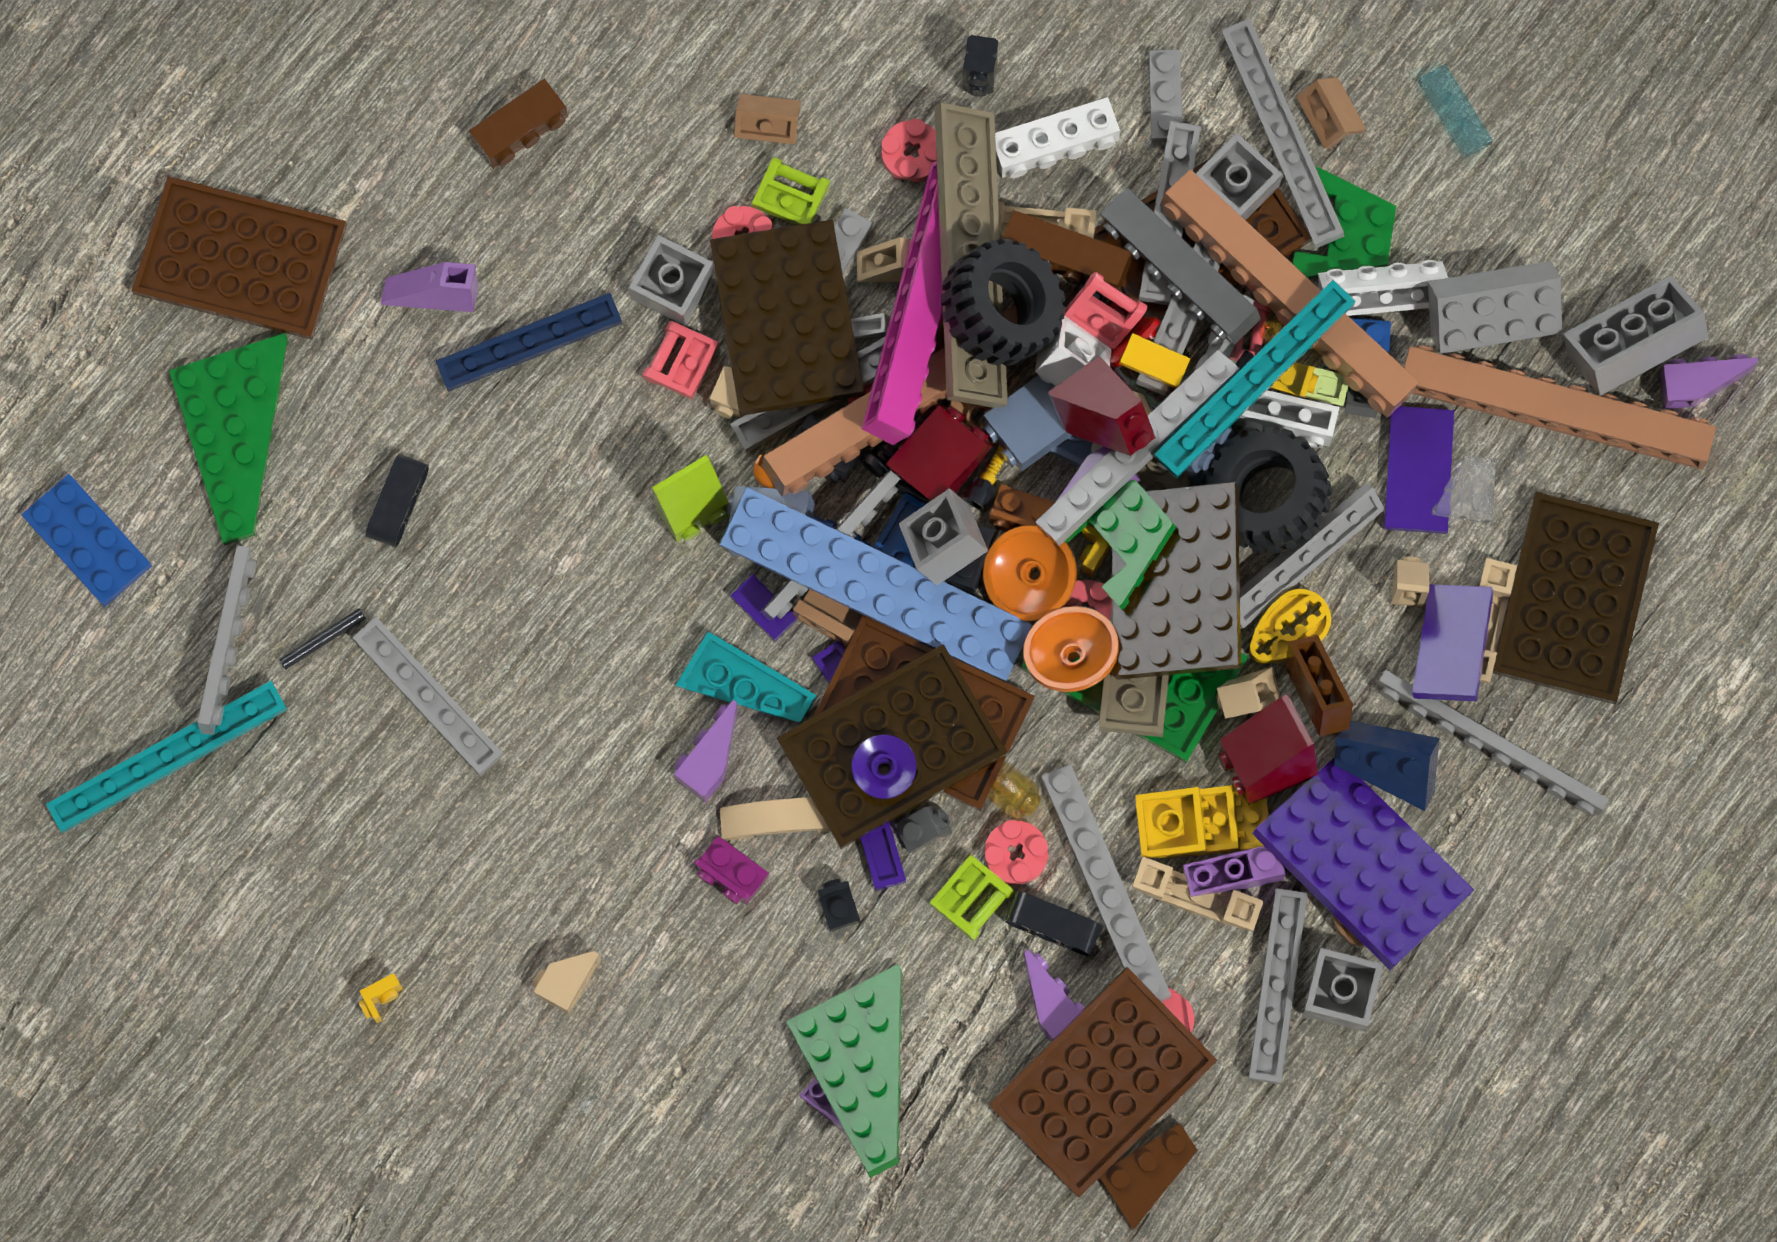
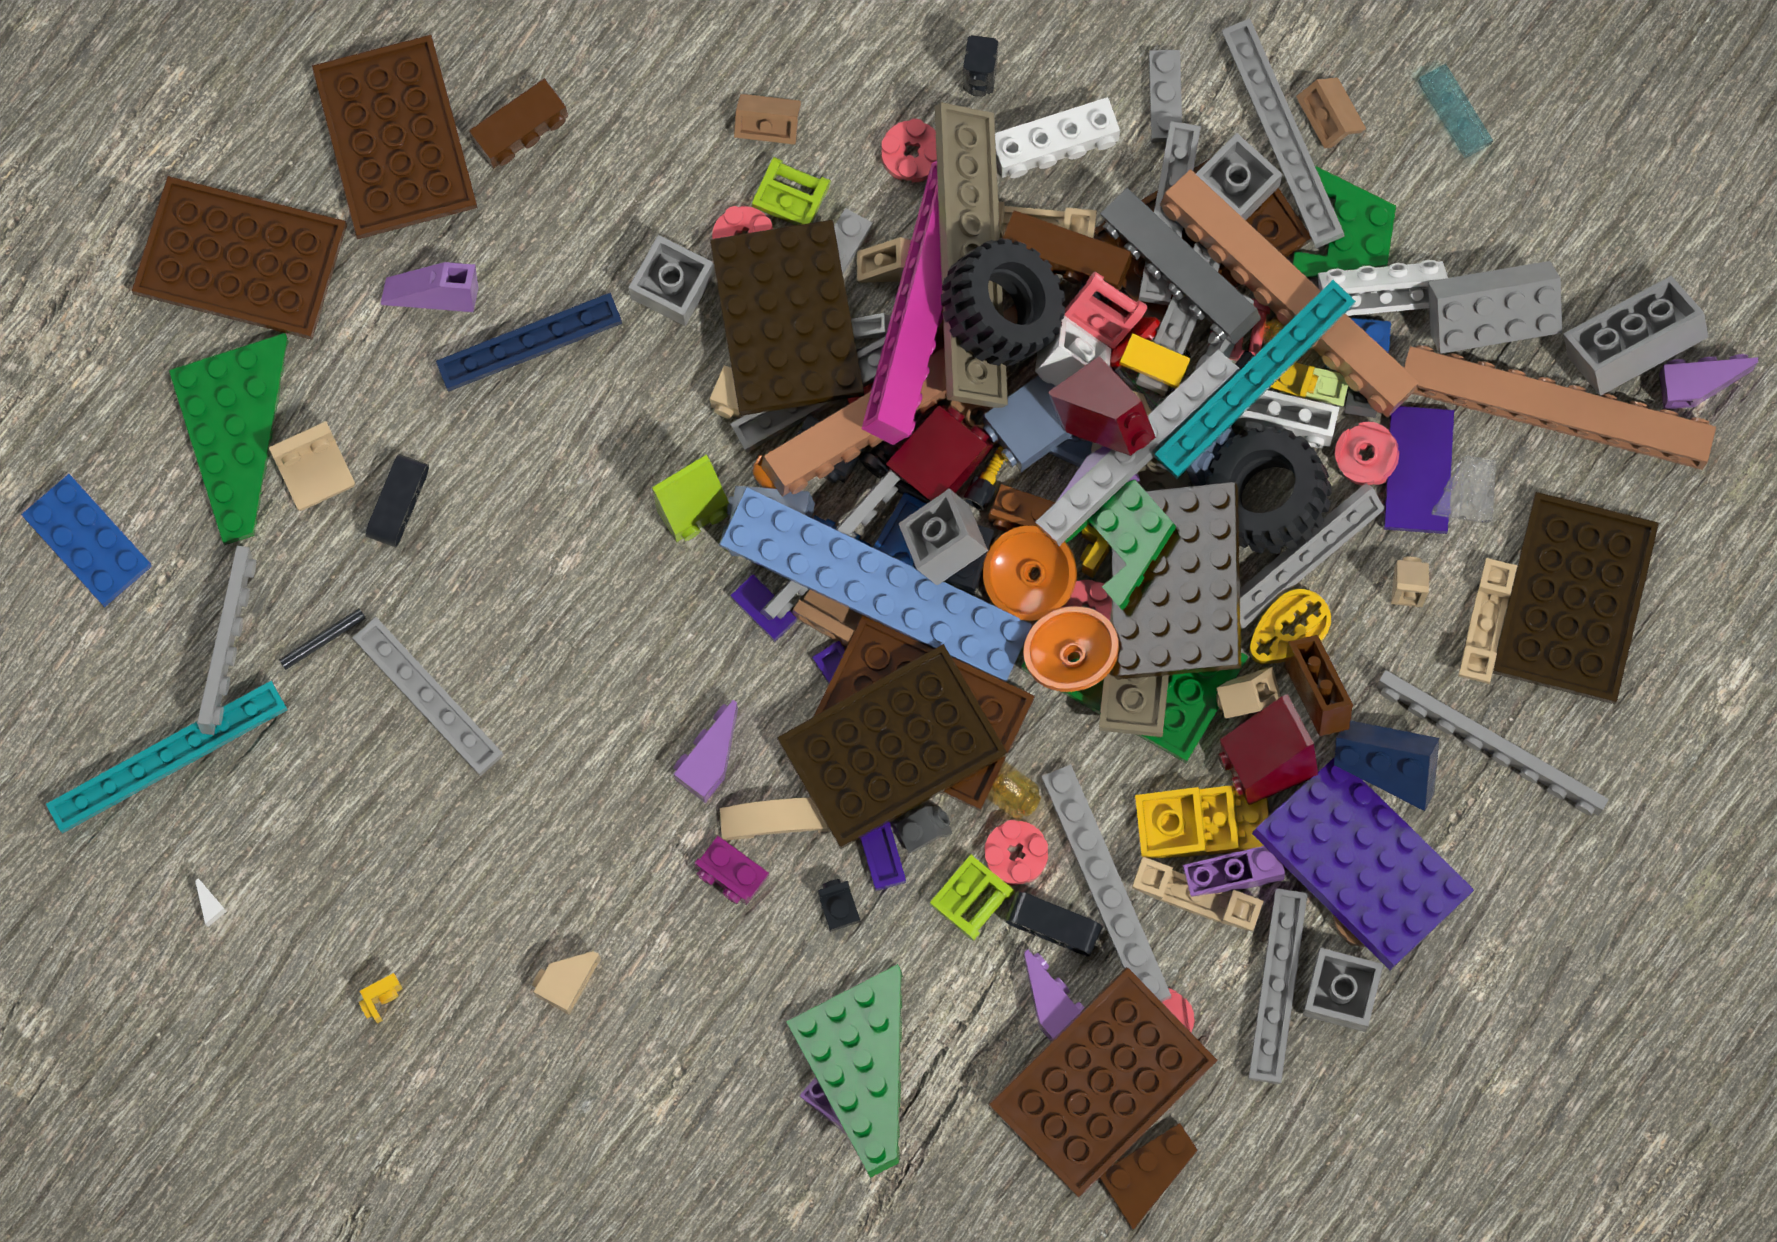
(210, 906): none -> white piece
(312, 466): none -> tan bracket
(394, 137): none -> reddish brown plate
(689, 364): coral plate -> none
(733, 675): teal wing -> none
(878, 751): dark purple dish -> none
(1359, 438): none -> coral plate
(1453, 643): tile -> none

